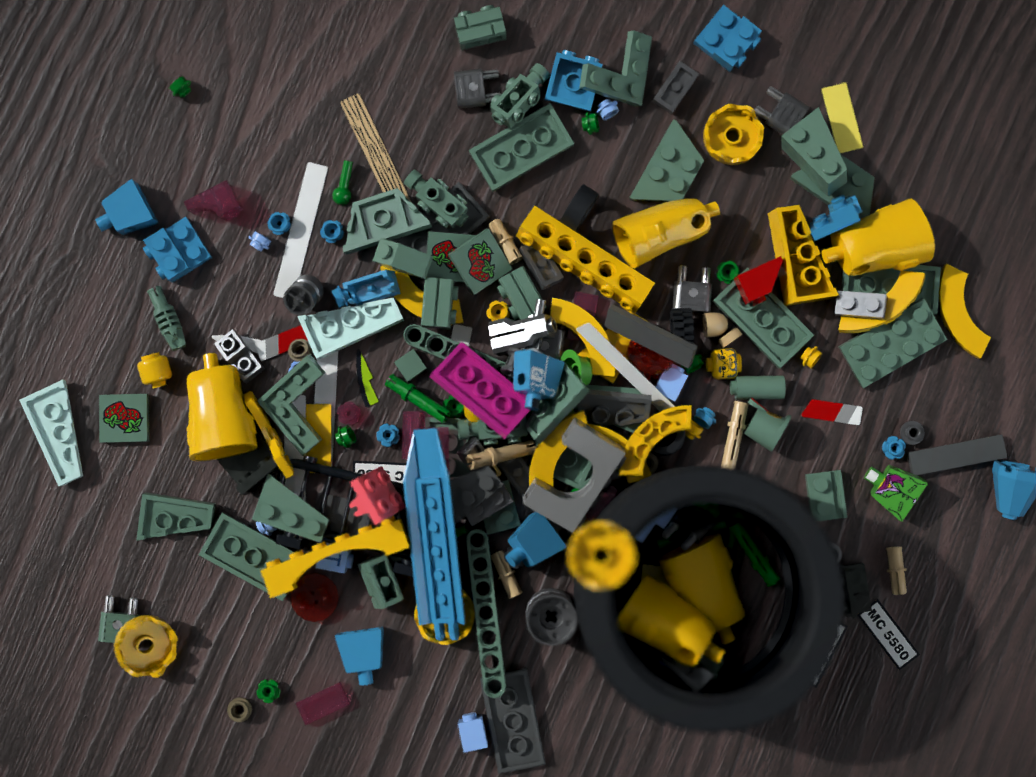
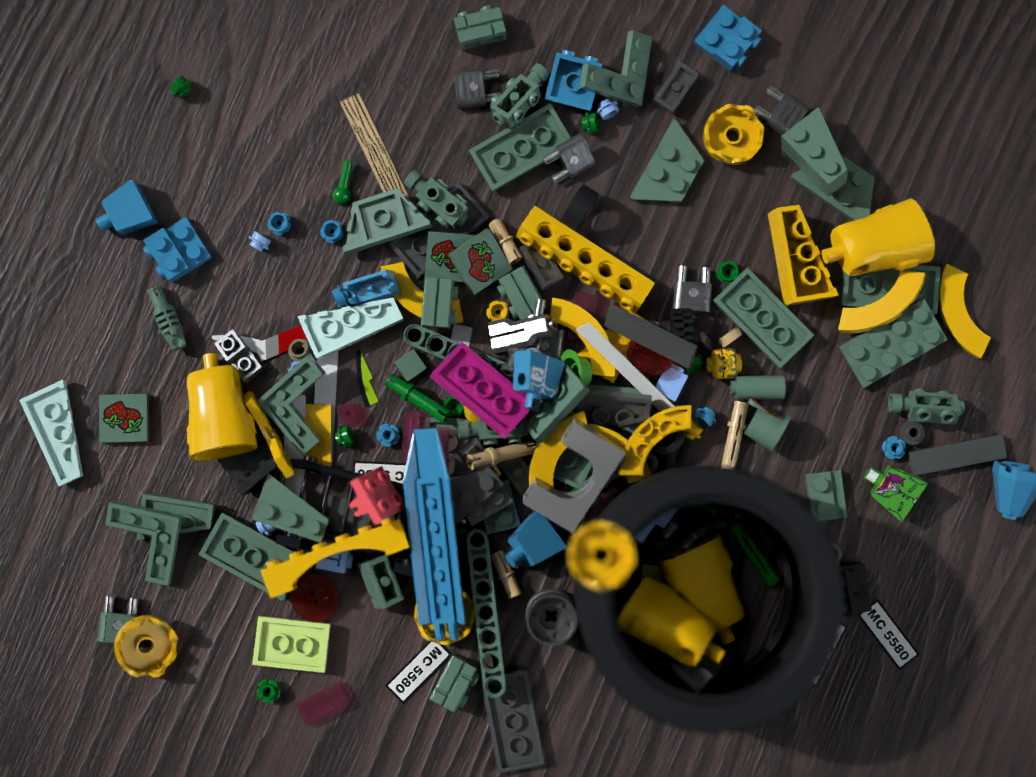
(154, 370): yellow head -> none
(163, 528): none -> sand green plate
(218, 199): clear pink arch -> none
(232, 712): dark tan plate -> none
(291, 644): none -> yellowish green plate
(301, 227): white sticker -> none
(303, 295): flat silver wheel -> none
(361, 652): dark azure torso -> none
(402, 258): sand green slope -> none
(418, 670): none -> white sticker
(454, 683): none -> sand green brick
(472, 732): light blue brick -> none
(574, 157): none -> flat silver piece
(661, 228): yellow torso -> none
(714, 324): tan piece -> none
(758, 281): red slope -> none
(811, 356): yellow plate -> none
(833, 412): sticker -> none
(842, 118): light yellow sticker -> none
(842, 212): dark azure plate -> none
(861, 305): plate -> none
(896, 570): tan axle -> none
(928, 406): none -> sand green brick

